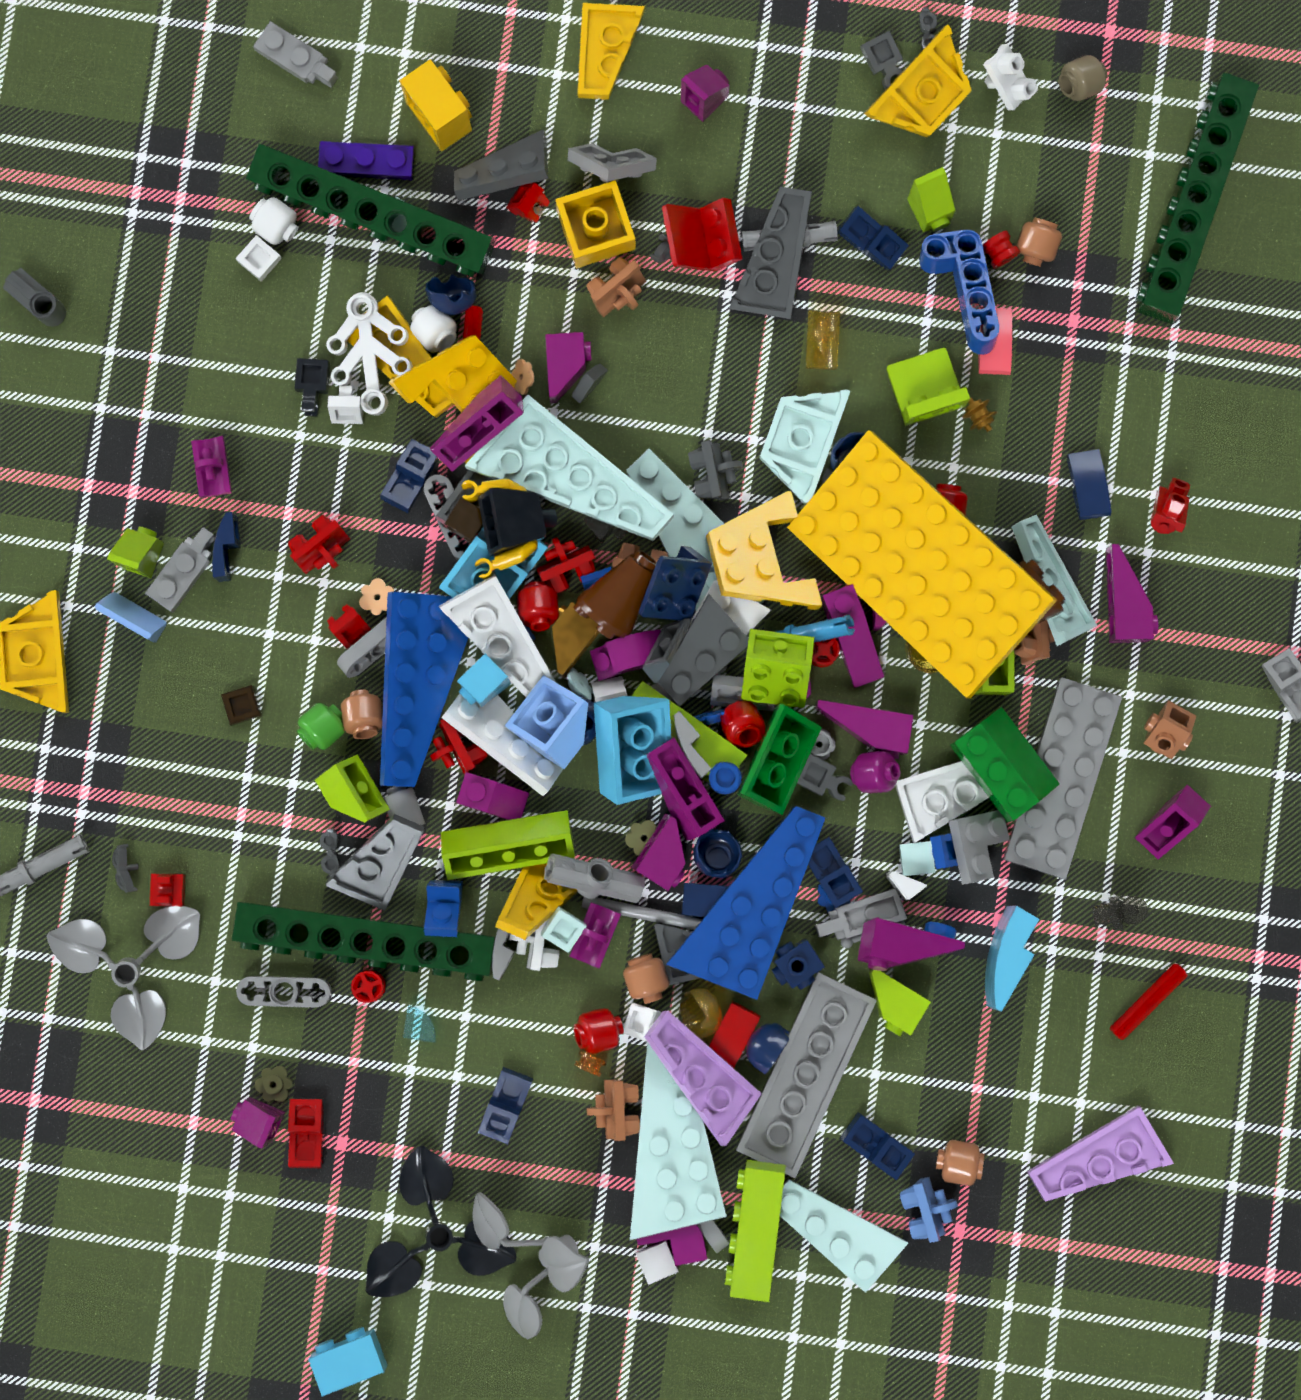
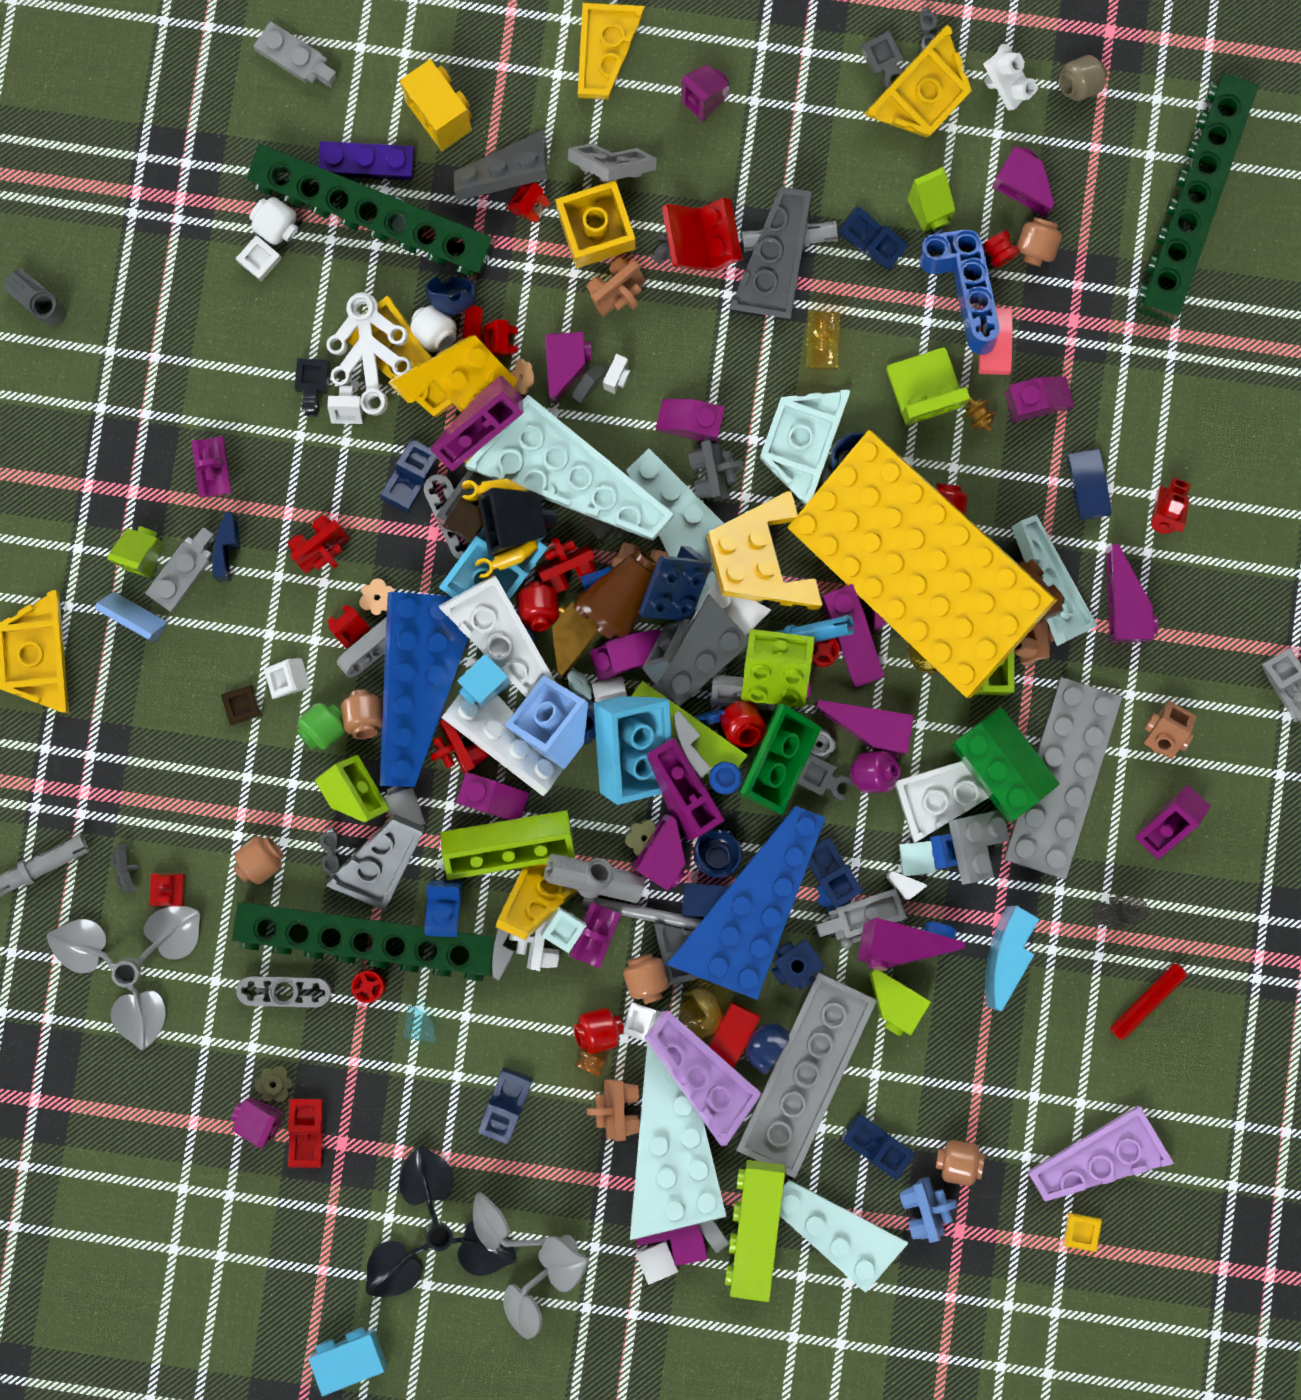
(258, 860): none -> nougat head
(286, 677): none -> white slope
(496, 337): none -> red tile
(617, 374): none -> white plate
(690, 419): none -> magenta slope
(1025, 181): none -> magenta slope
(1038, 397): none -> magenta slope
(1082, 1232): none -> yellow tile

